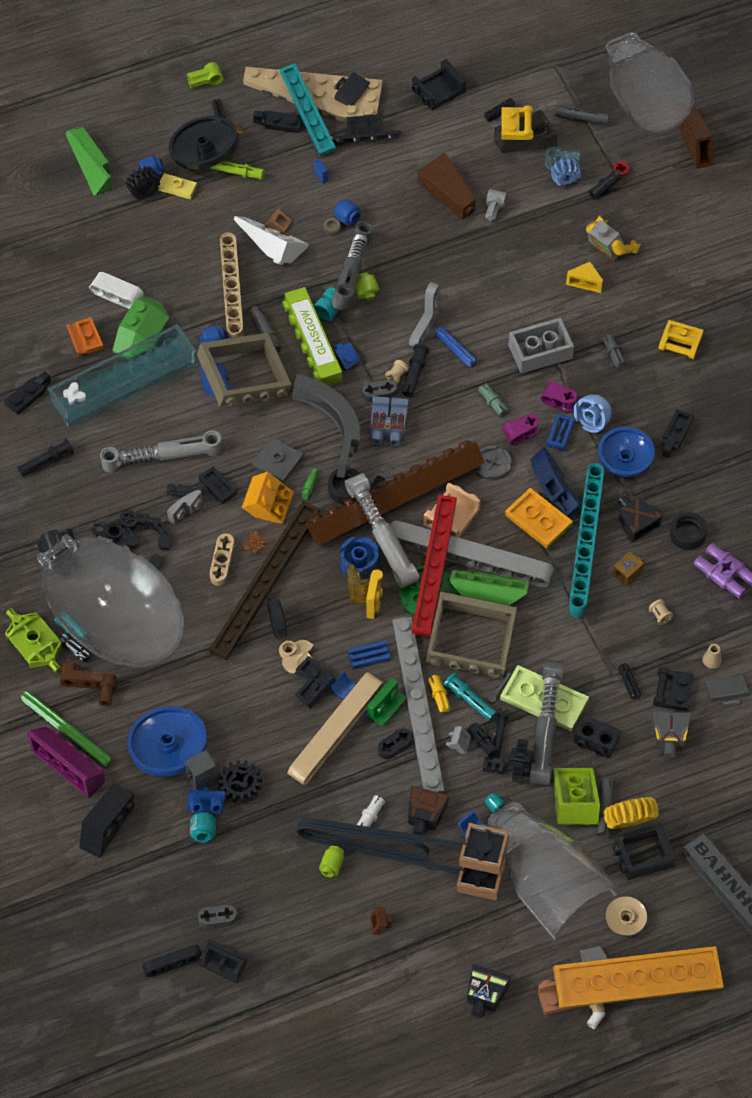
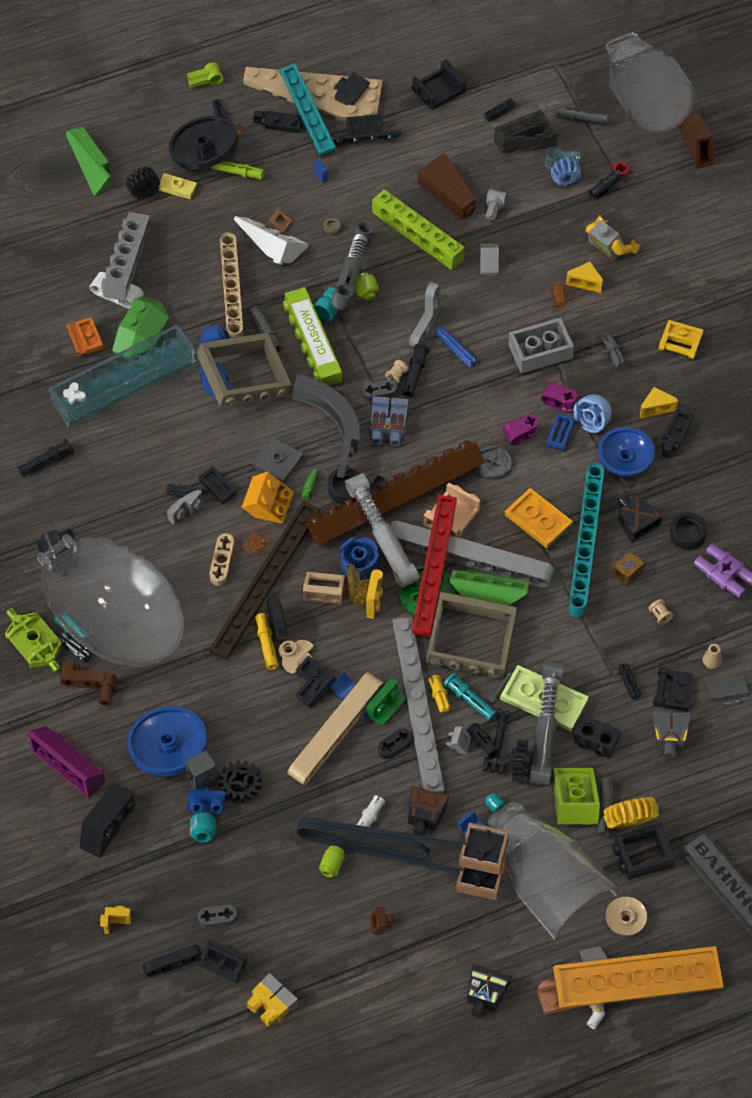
(28, 393): black hinge -> none
(66, 728): bright green axle -> none
(117, 915): none -> yellow bracket
(125, 256): none -> light grey brick
(126, 523): black piece -> none
(153, 162): blue head -> none
(163, 451): light grey piece -> none
(265, 634): none -> yellow pin
(273, 998): none -> yellow hips
(323, 593): none -> tan tile
(346, 355): blue bracket -> none
(347, 212): blue head -> none
(367, 652): blue tile -> none
(418, 229): none -> lime brick
(489, 259): none -> light grey slope
(493, 400): sand green pin -> none
(510, 123): yellow plate -> none
(553, 484): dark blue slope -> none
(558, 294): none -> clear orange pin
(658, 404): none -> yellow slope

